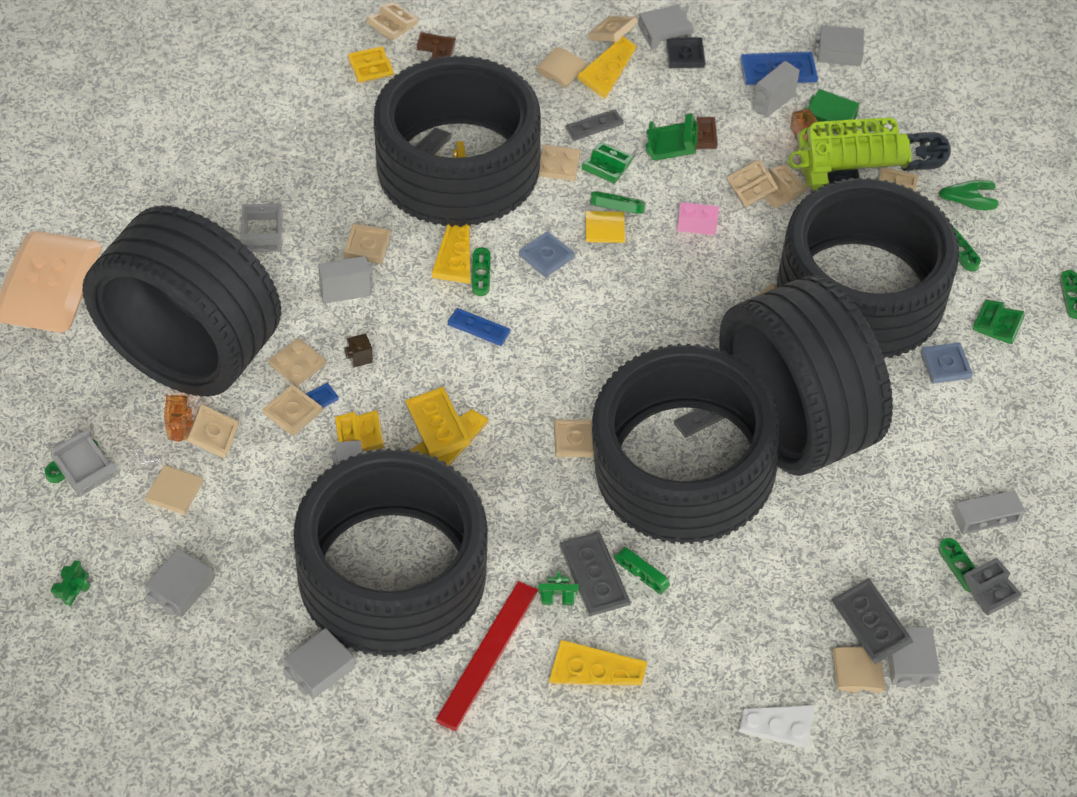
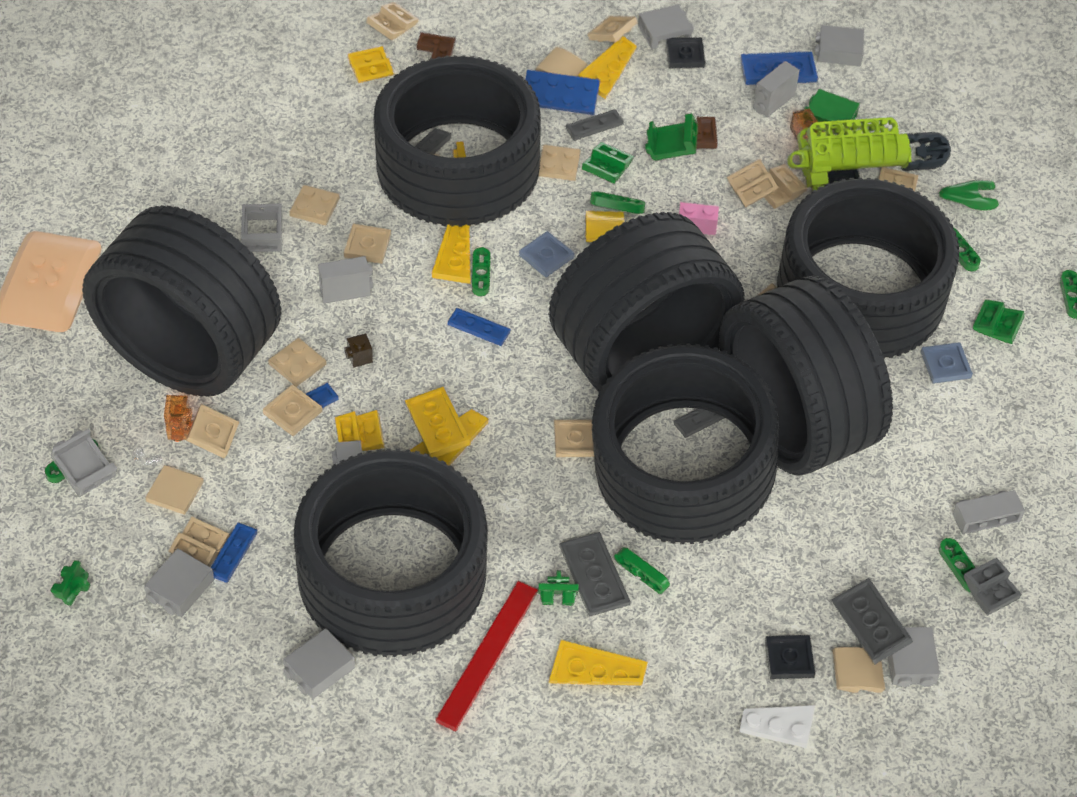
(200, 541): none -> tan slope
(233, 552): none -> blue tile
(314, 205): none -> tan plate
(564, 91): none -> blue plate
(642, 263): none -> black tyre
(790, 657): none -> black plate

